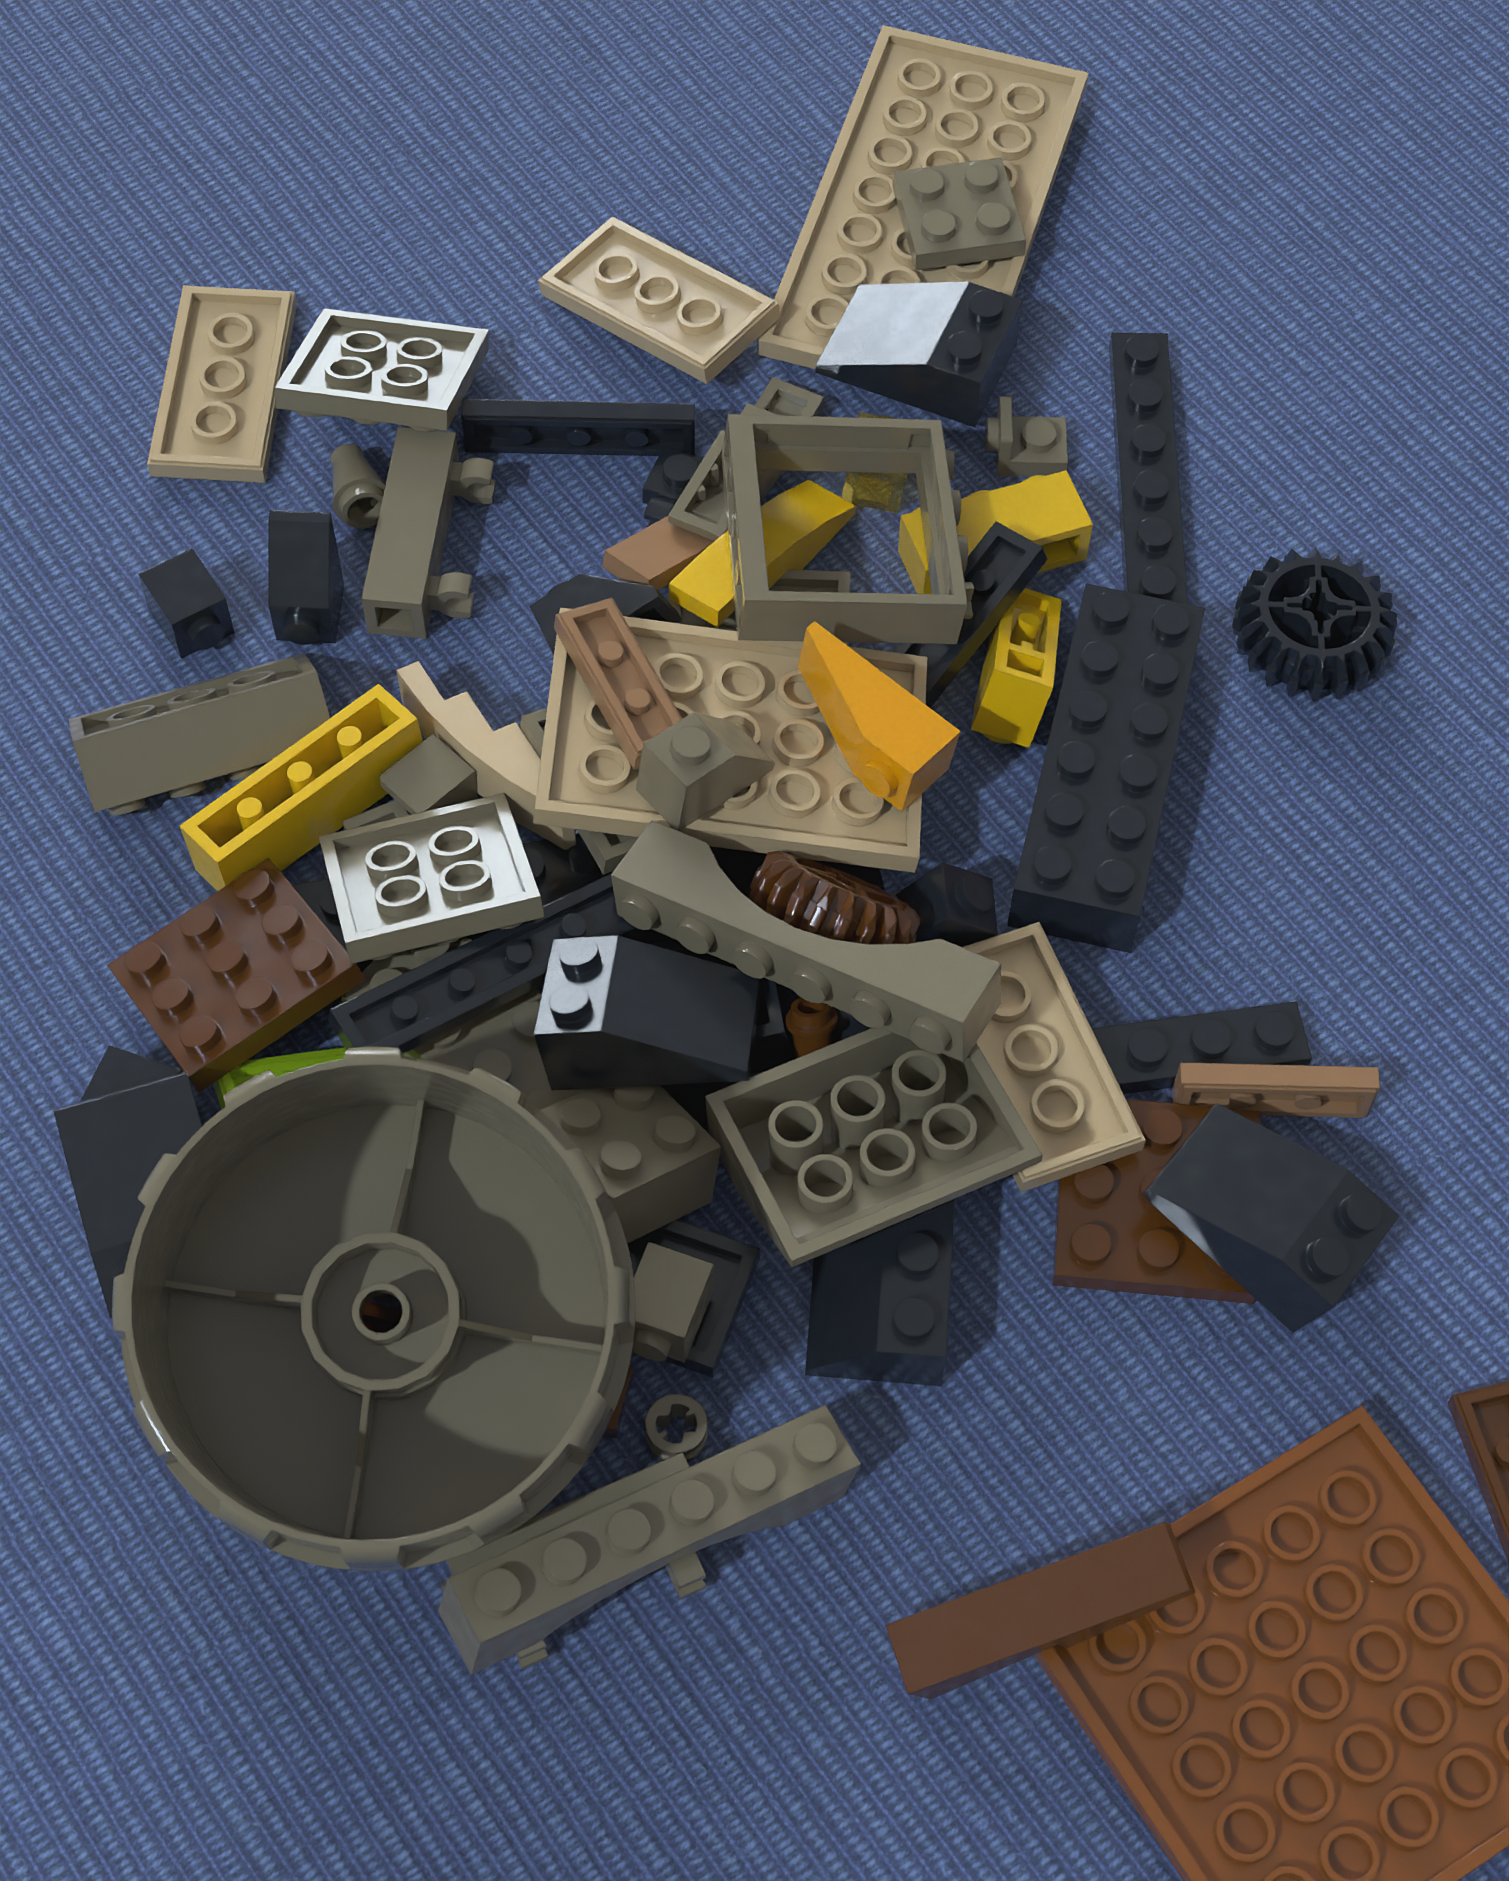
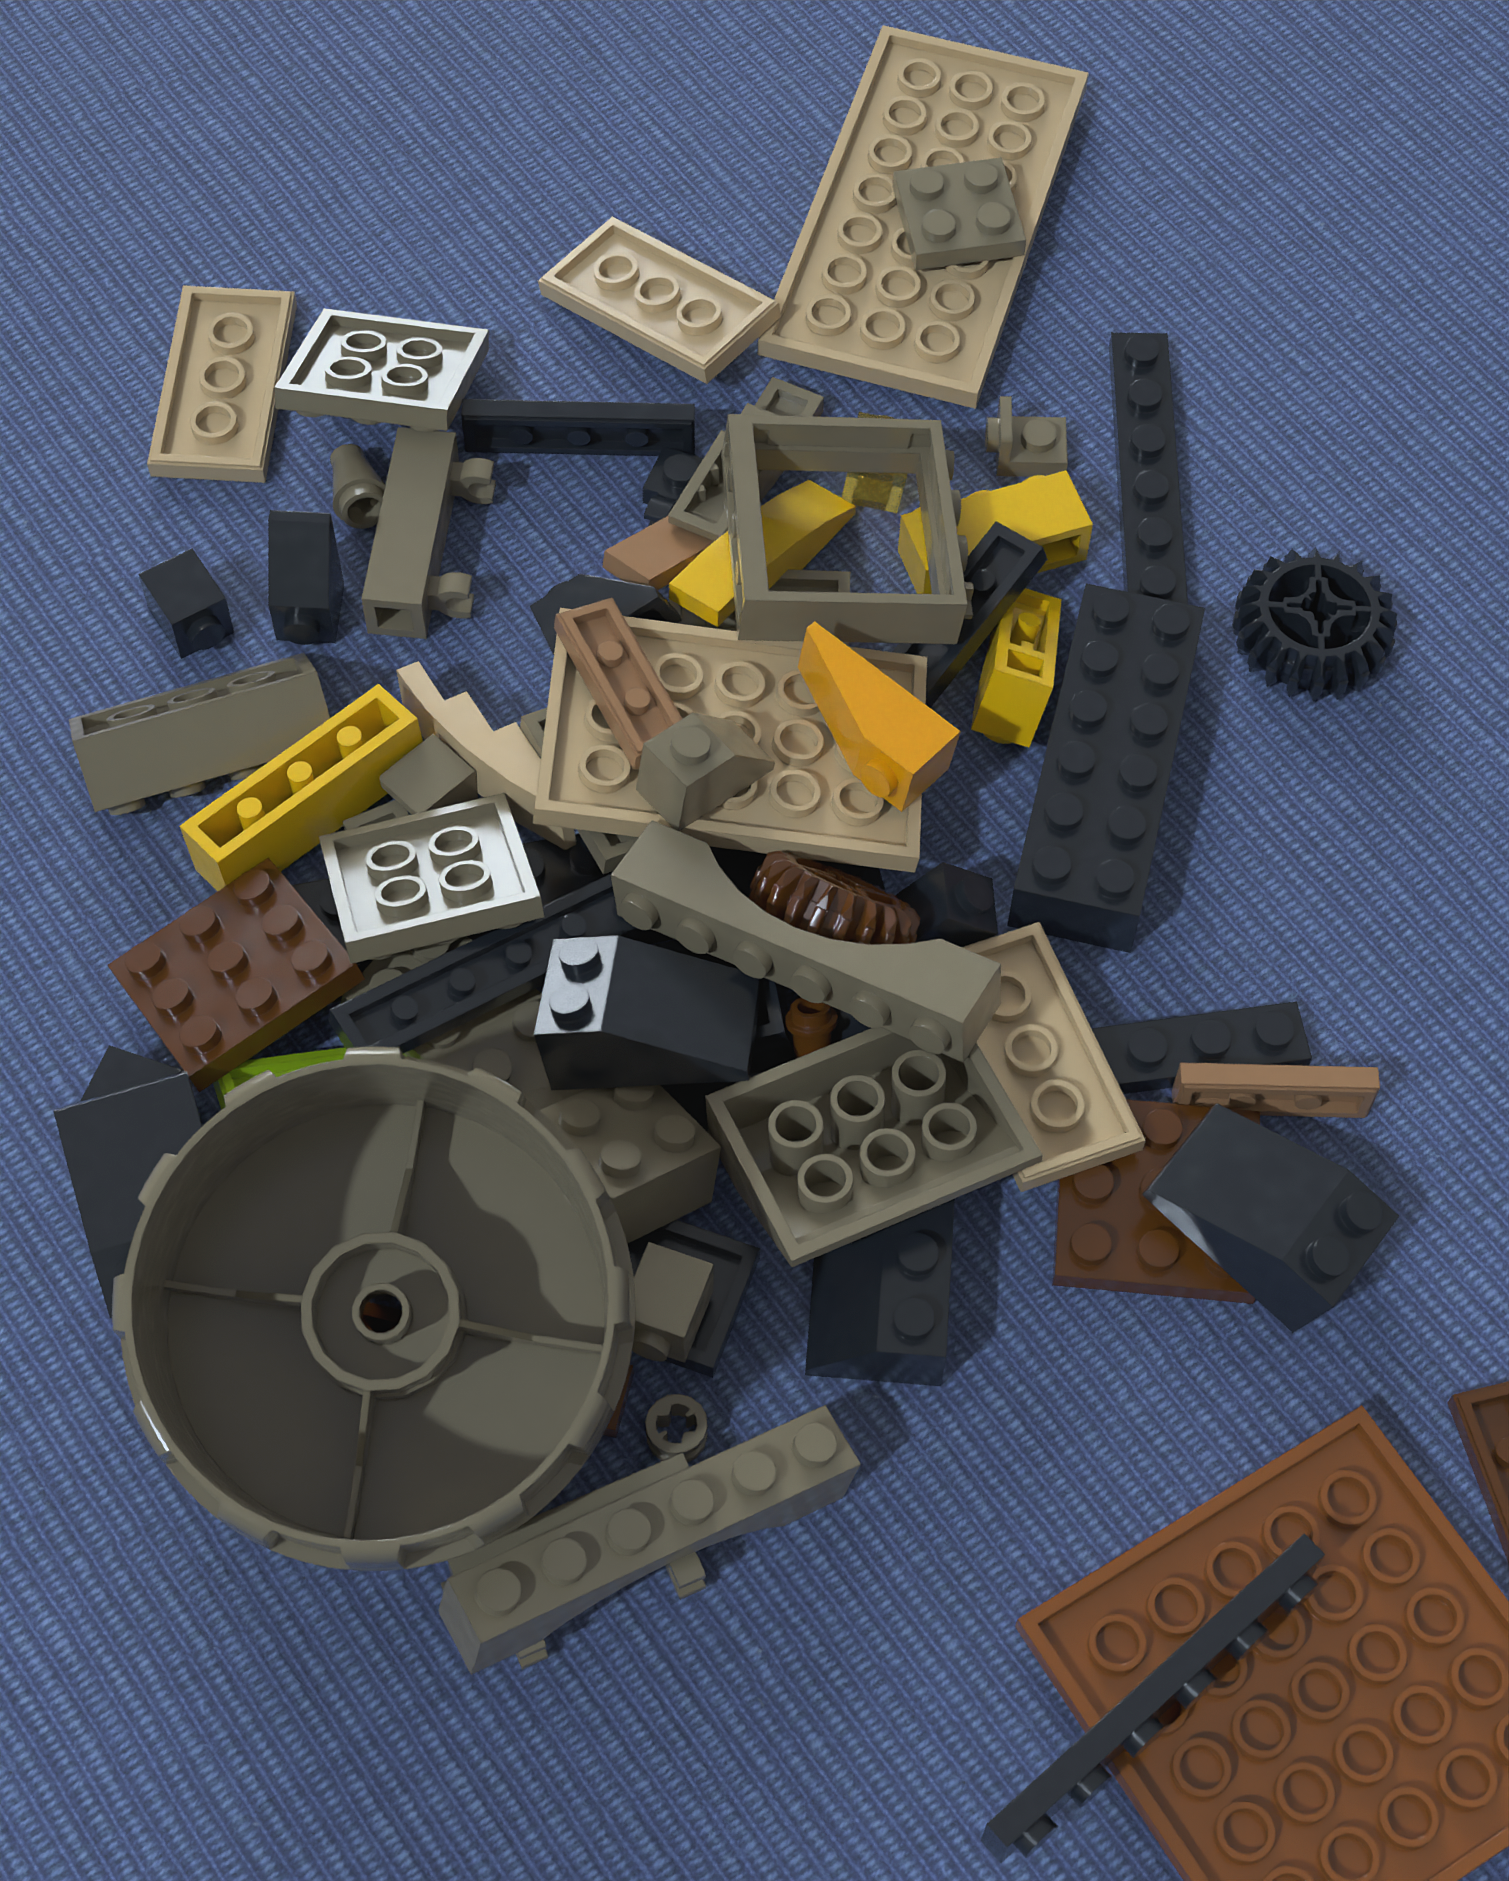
(925, 345): black slope -> none
(1039, 1610): reddish brown slope -> none
(1134, 1720): none -> black plate

